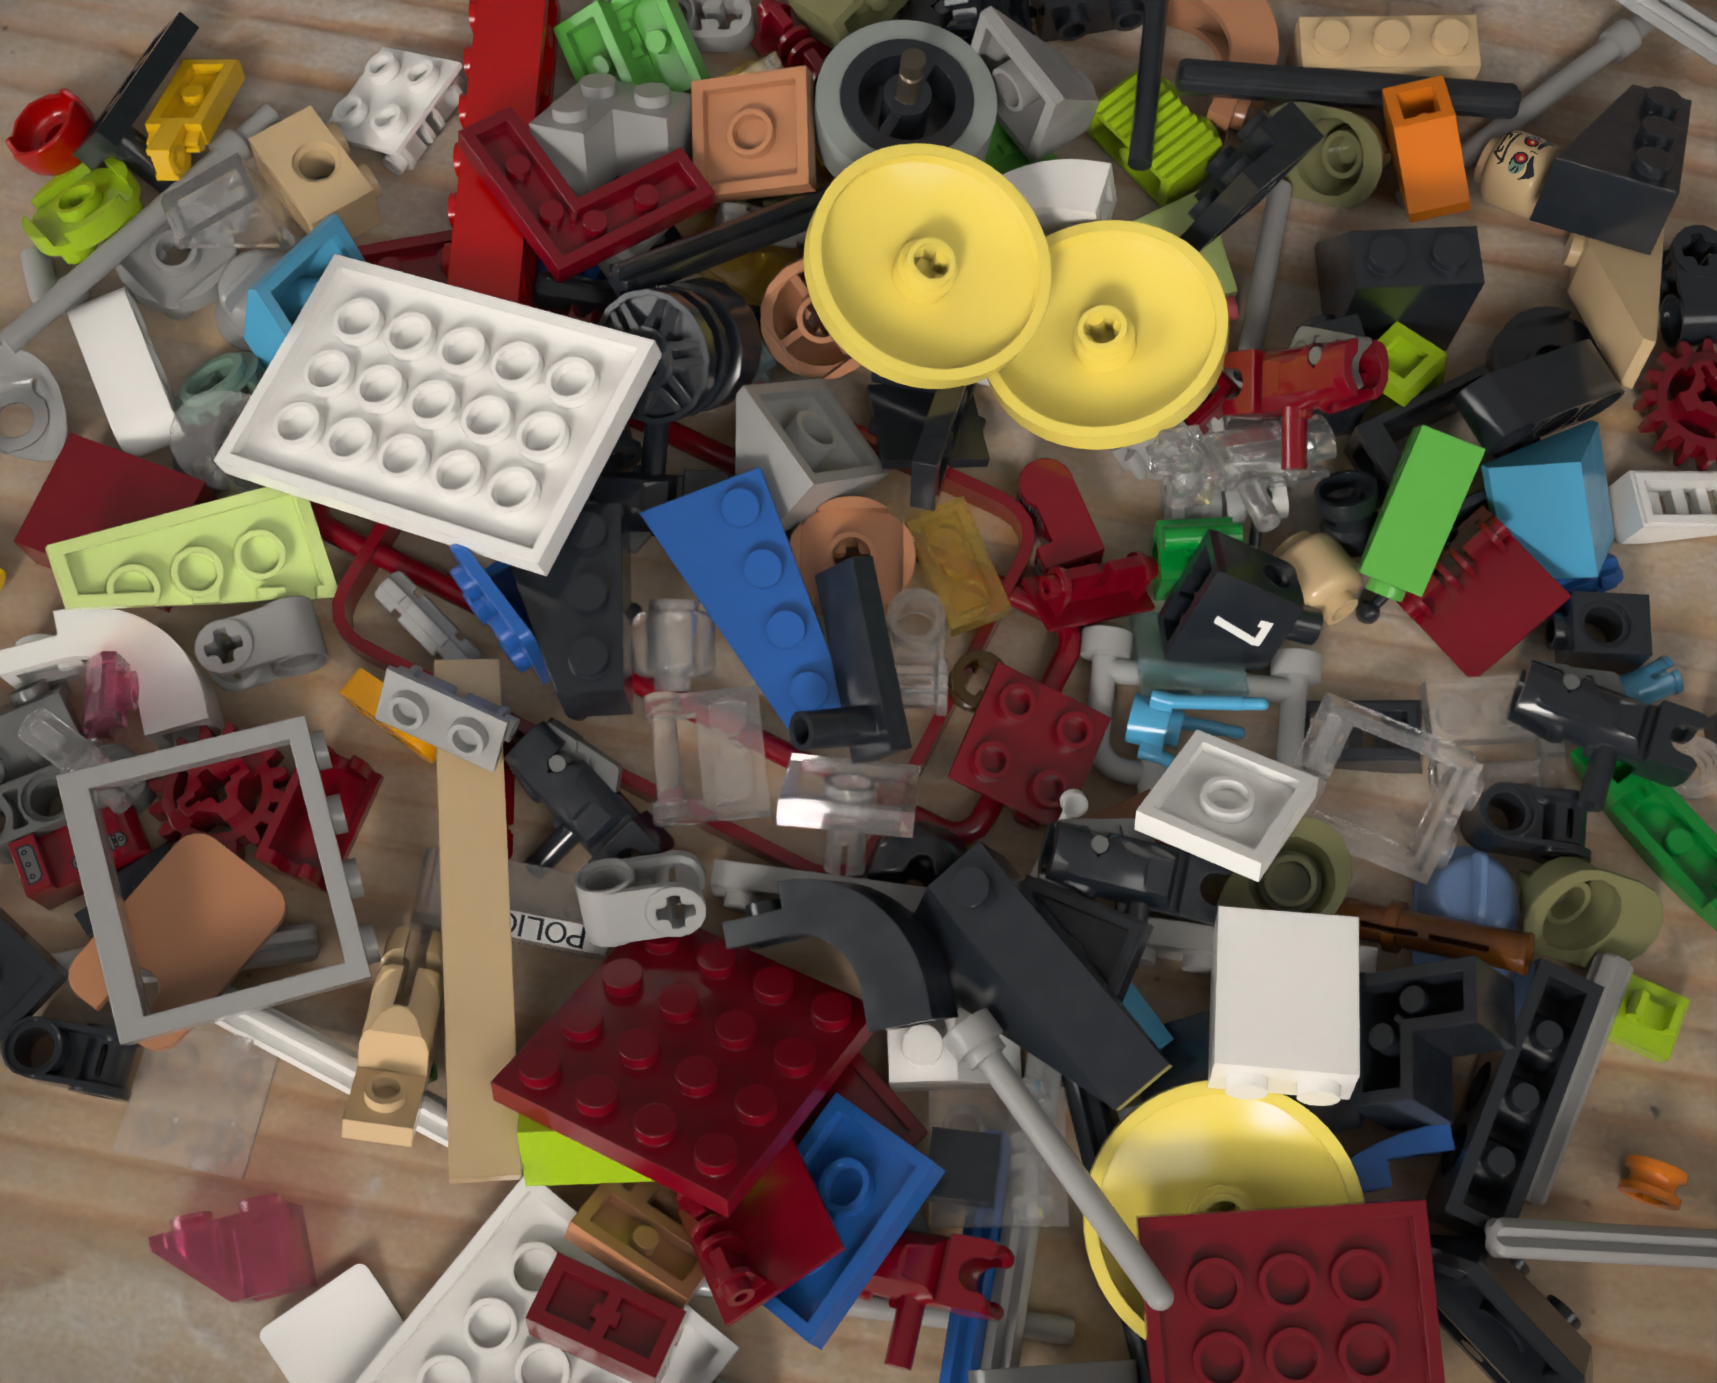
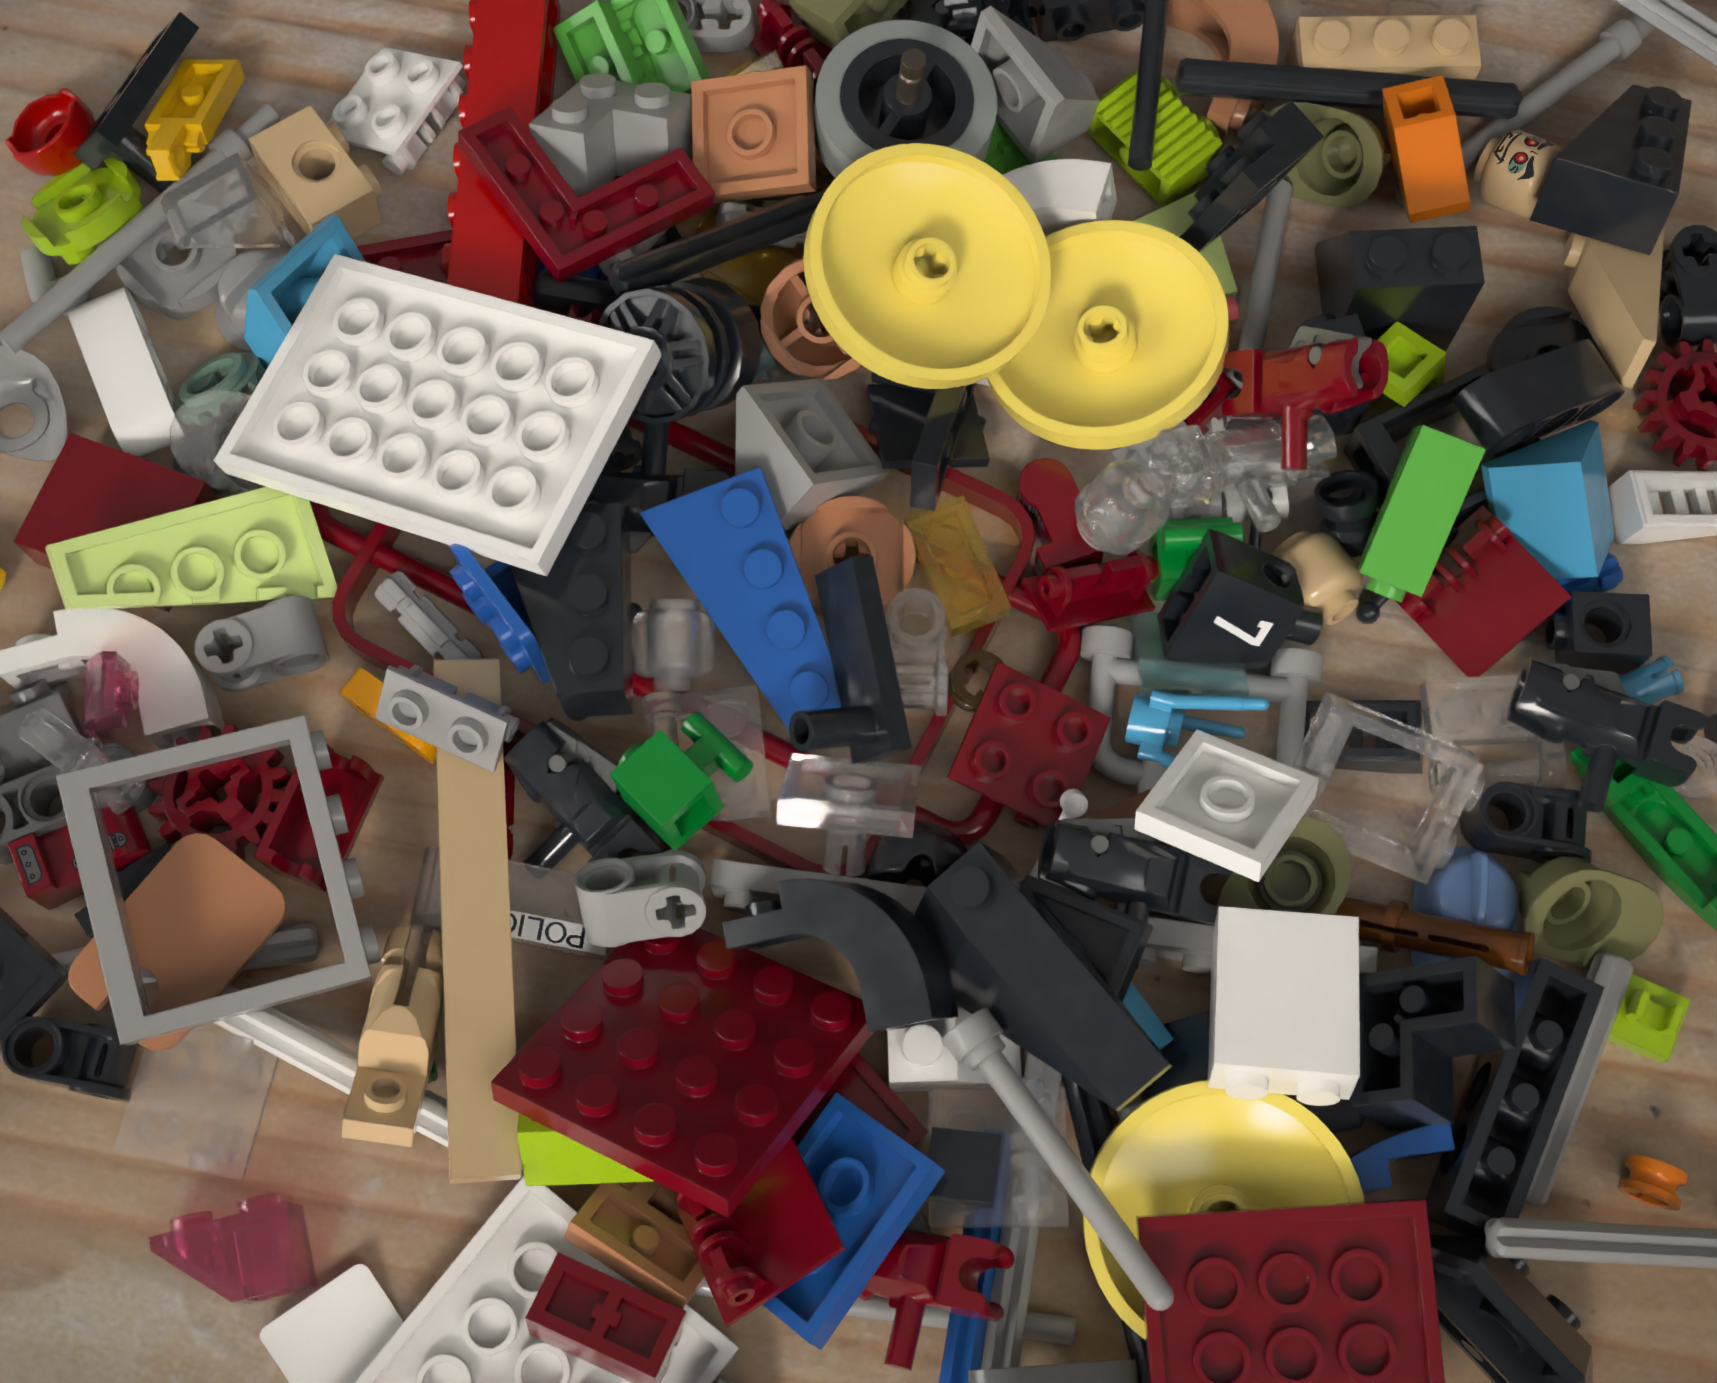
(674, 786): none -> green brick
(1122, 507): none -> clear head

